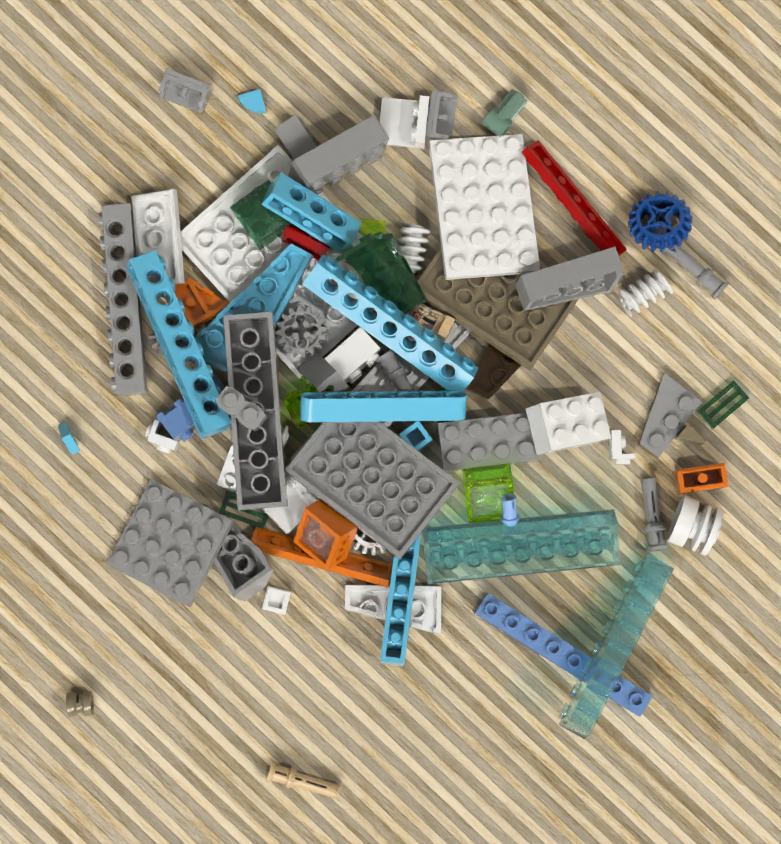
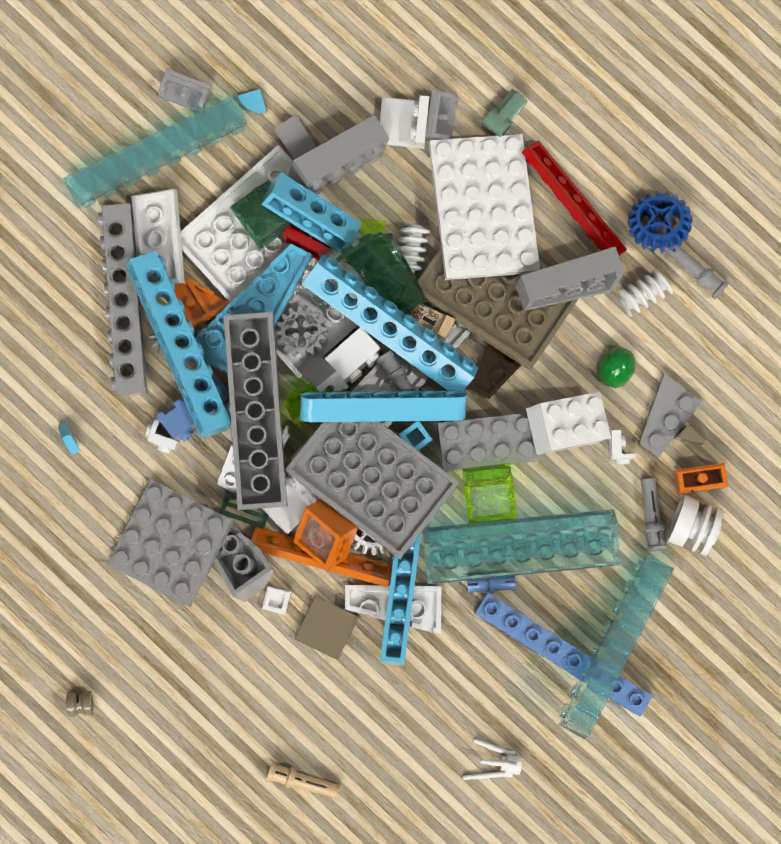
(156, 151): none -> clear light blue brick
(246, 412): light grey brick -> none
(326, 628): none -> dark tan tile
(491, 584): none -> medium blue pin
(509, 510): light blue pin -> none
(509, 764): none -> white plant
(616, 367): none -> green hair
(707, 417): clear green tile -> none

